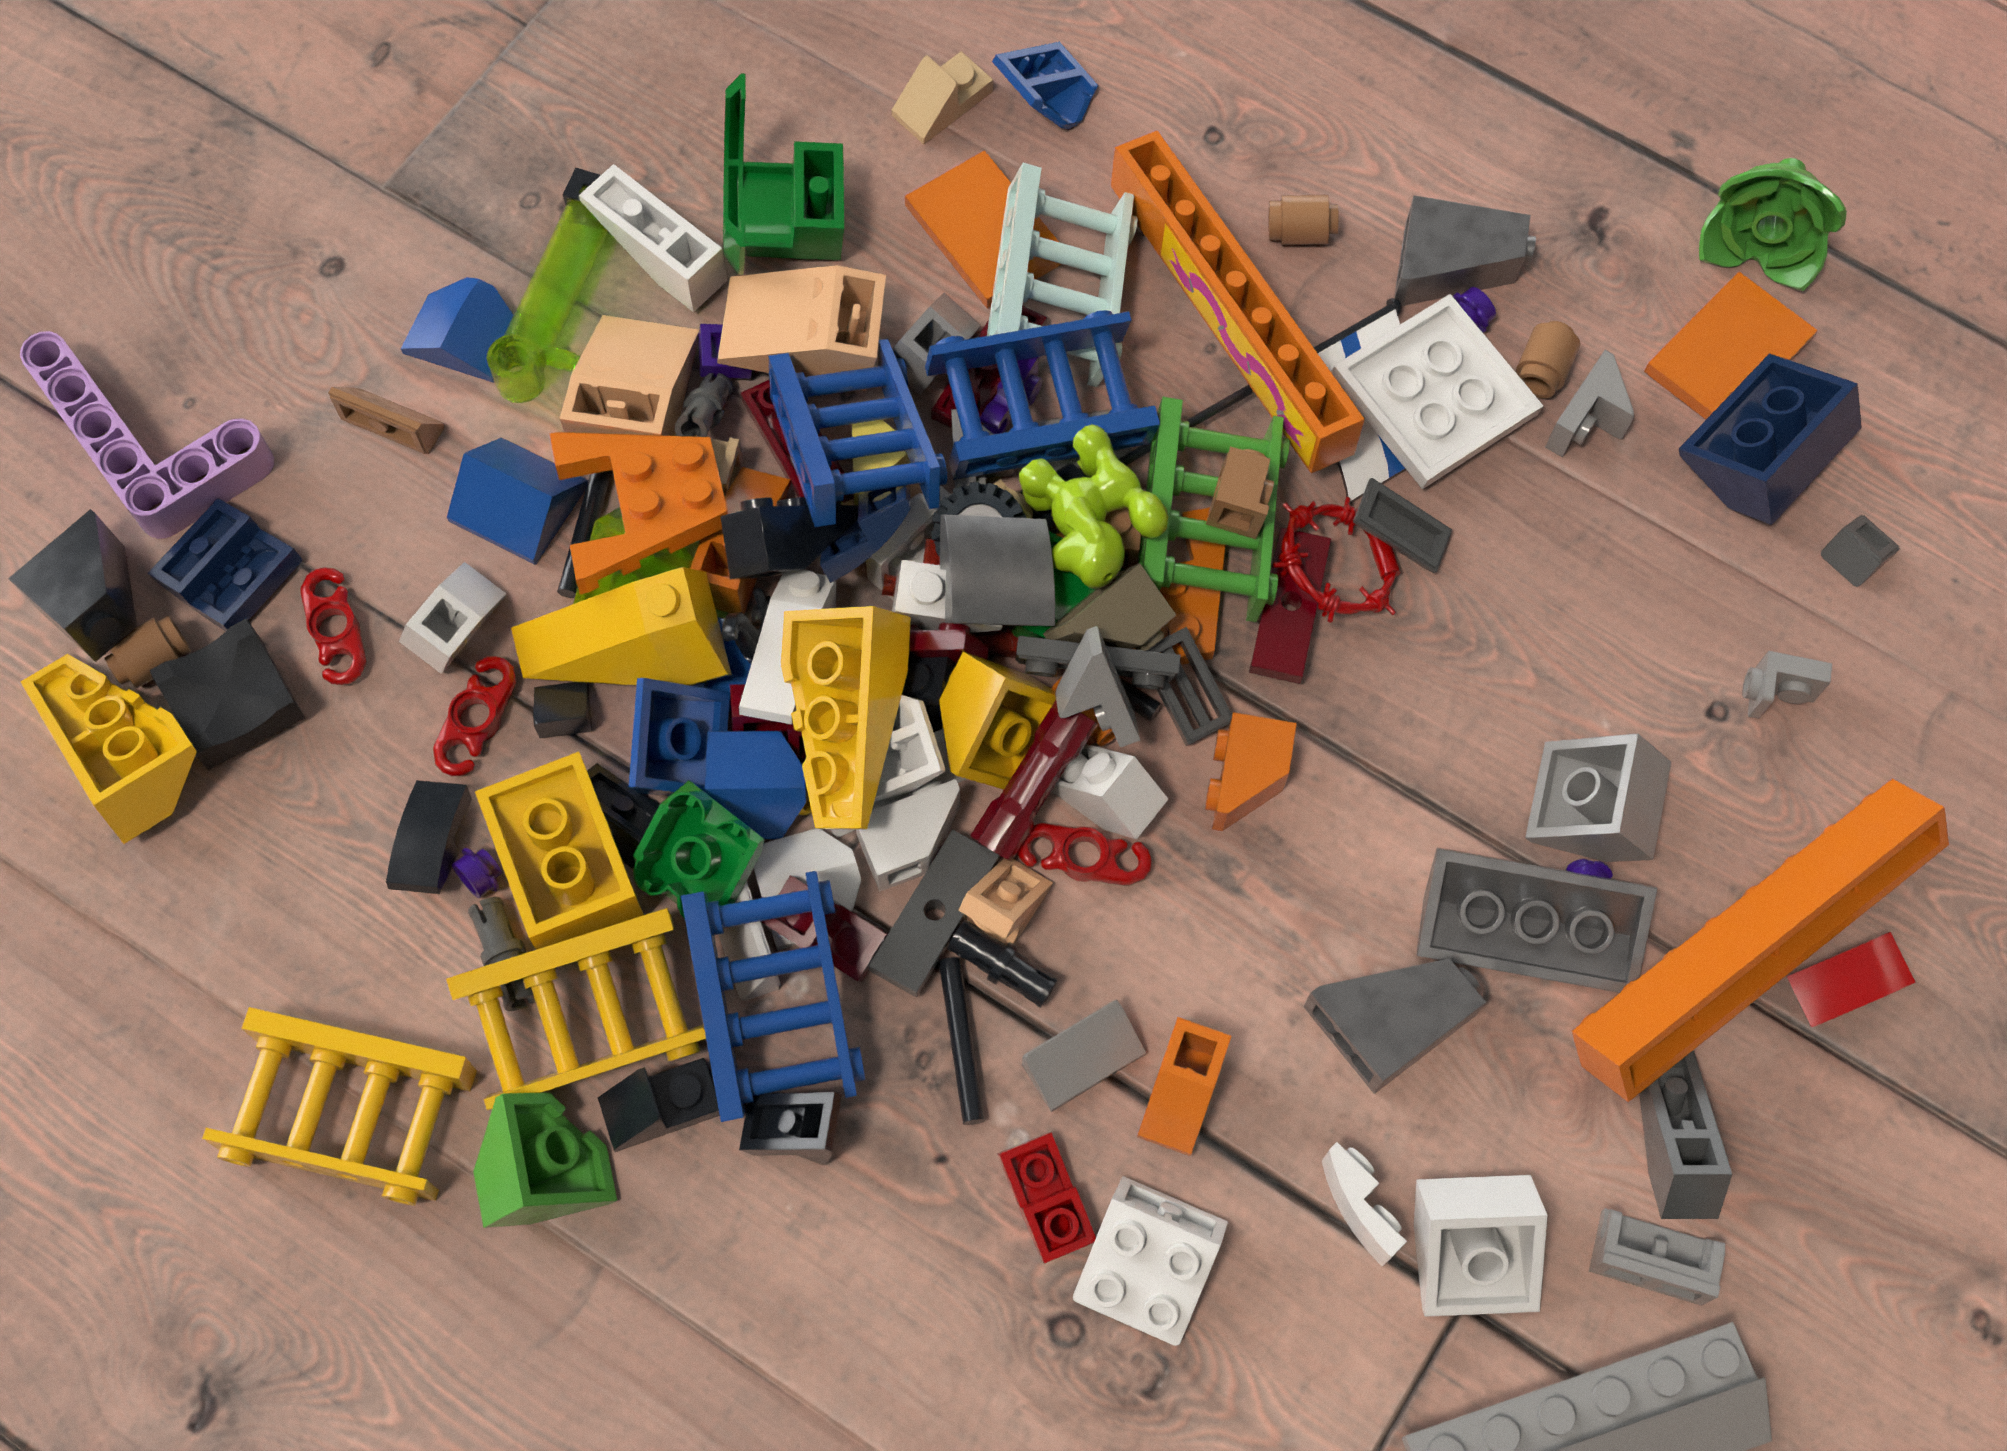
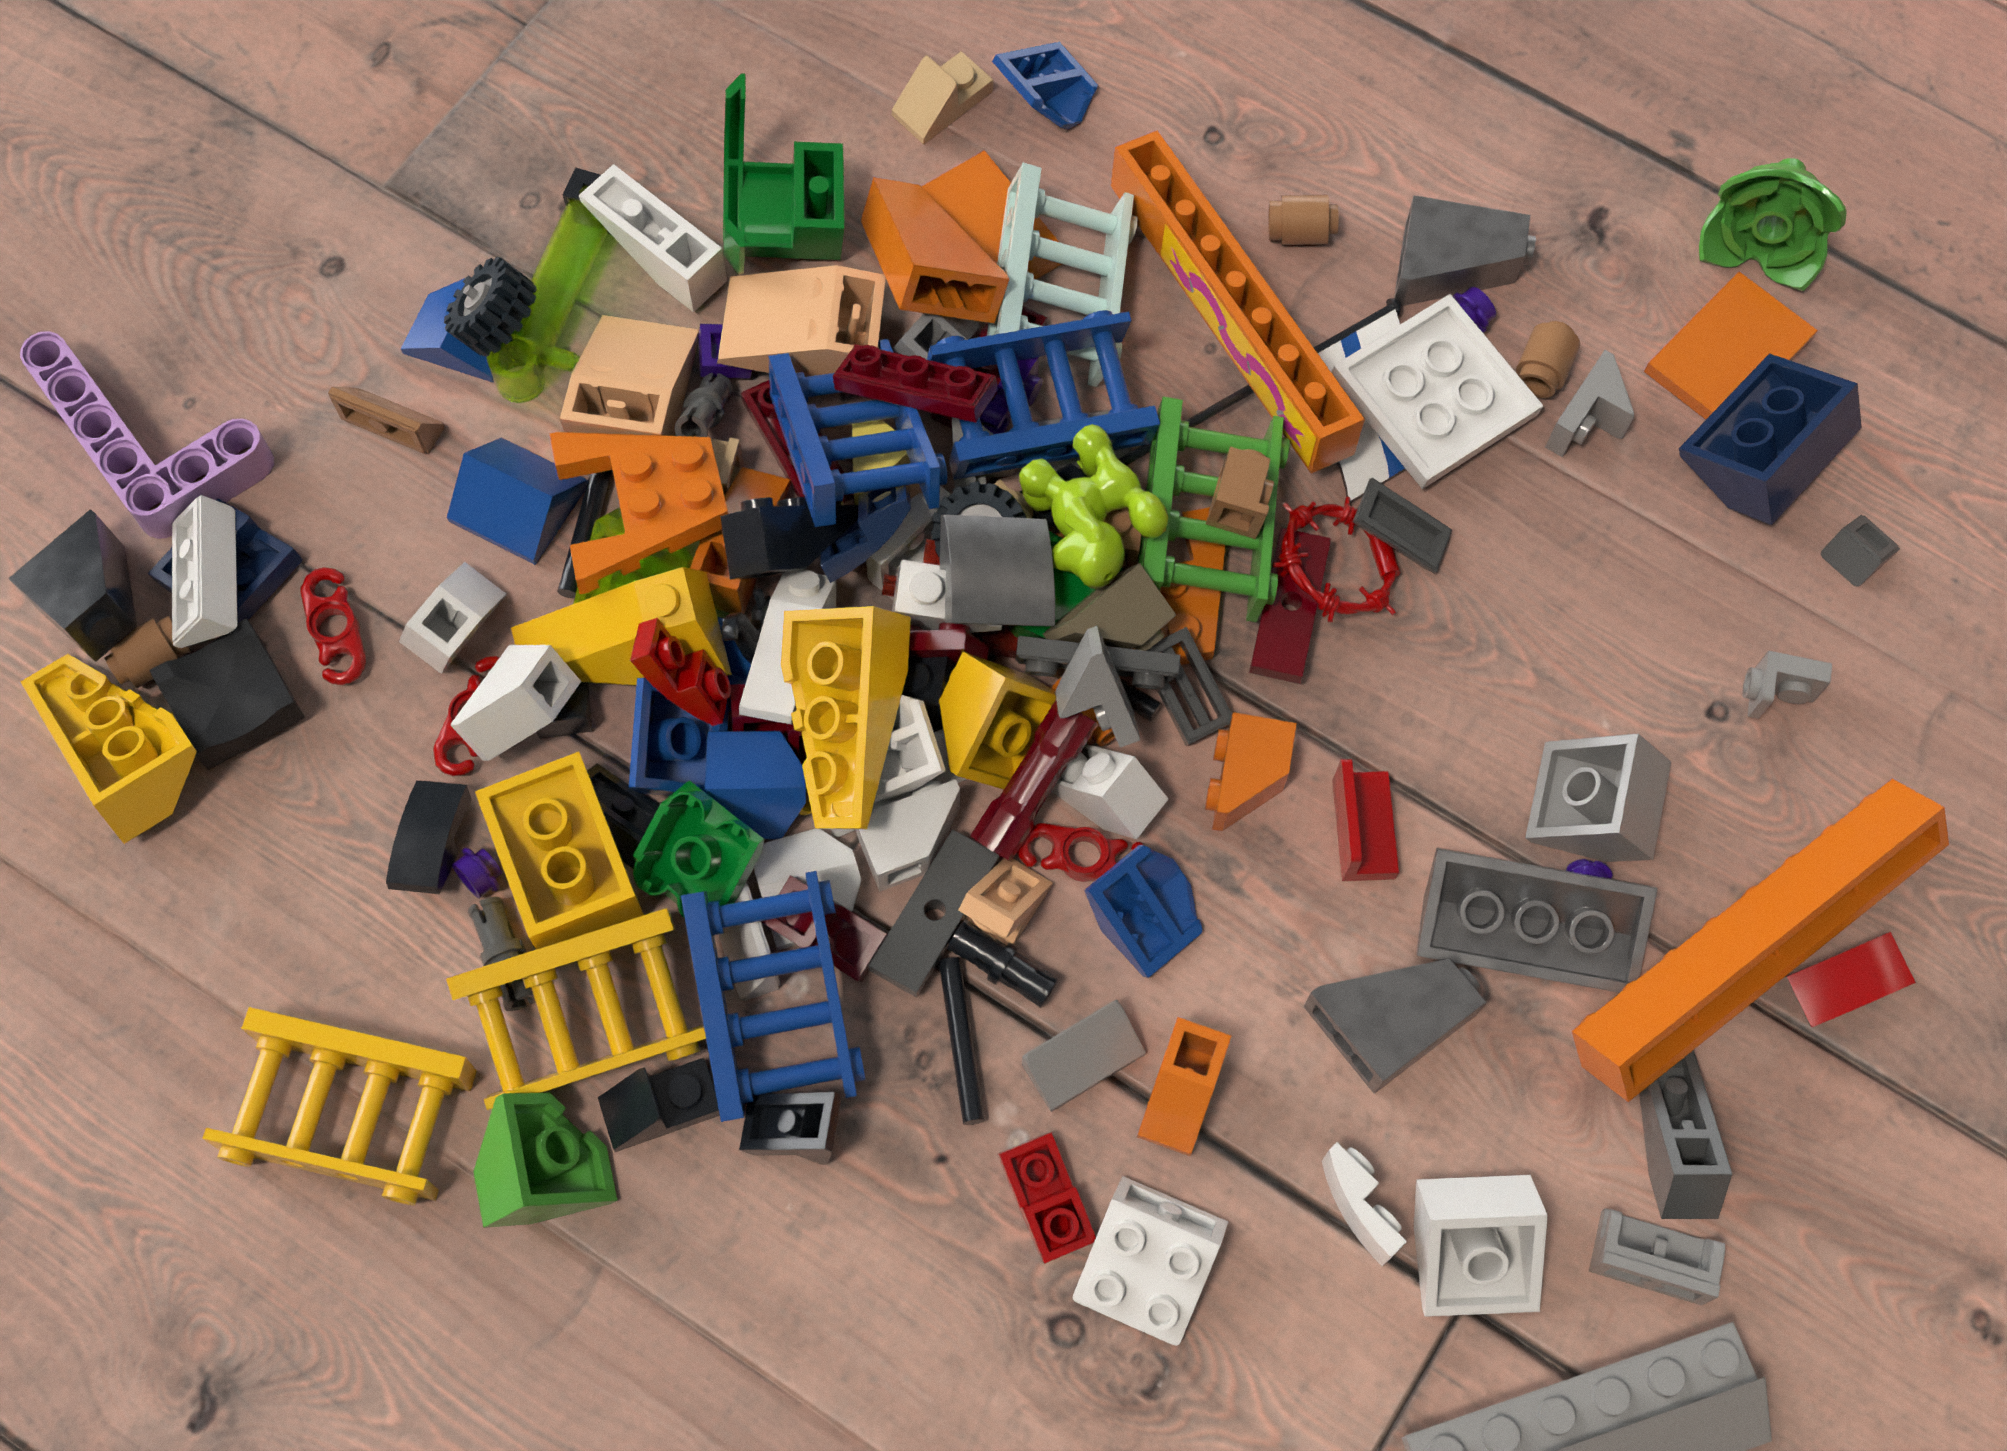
(203, 572): none -> white slope
(490, 306): none -> black wheel
(515, 699): none -> white slope
(684, 679): none -> red slope
(915, 382): none -> dark red tile
(929, 256): none -> orange slope
(1145, 908): none -> blue slope
(1364, 824): none -> red panel

